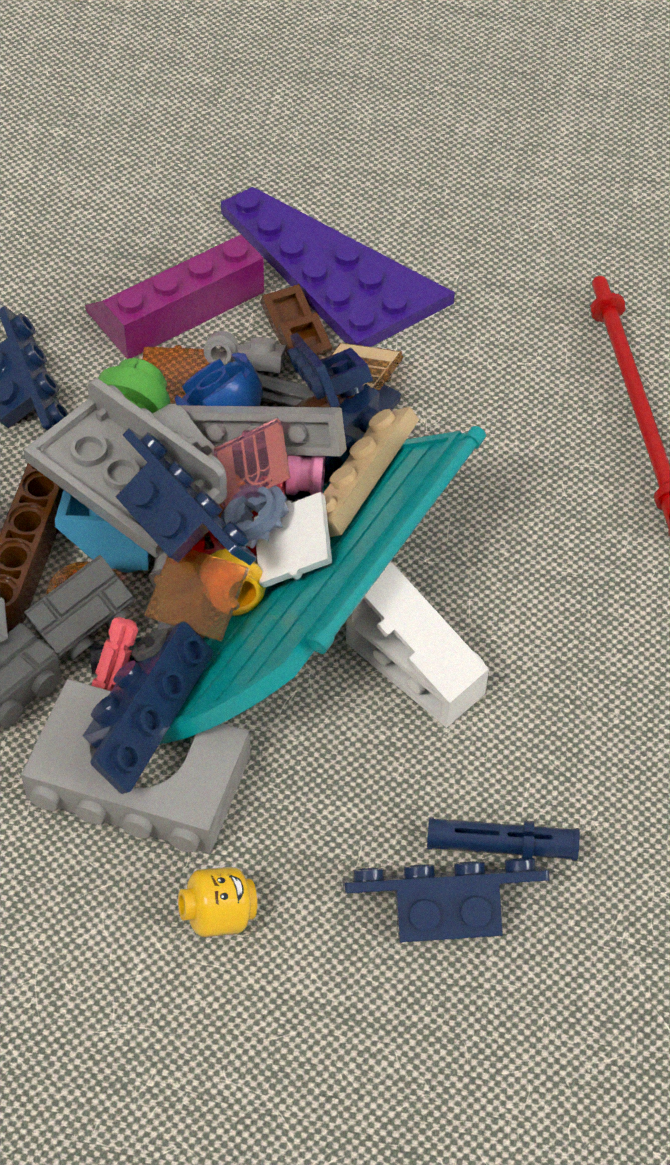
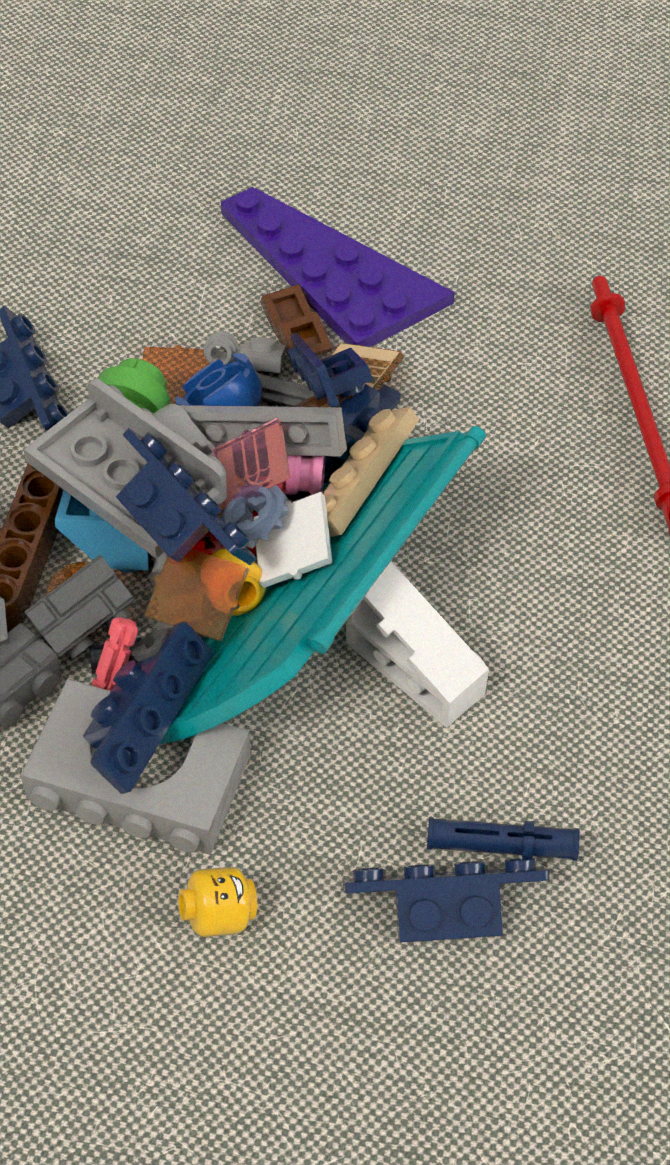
(181, 297): magenta wedge -> none

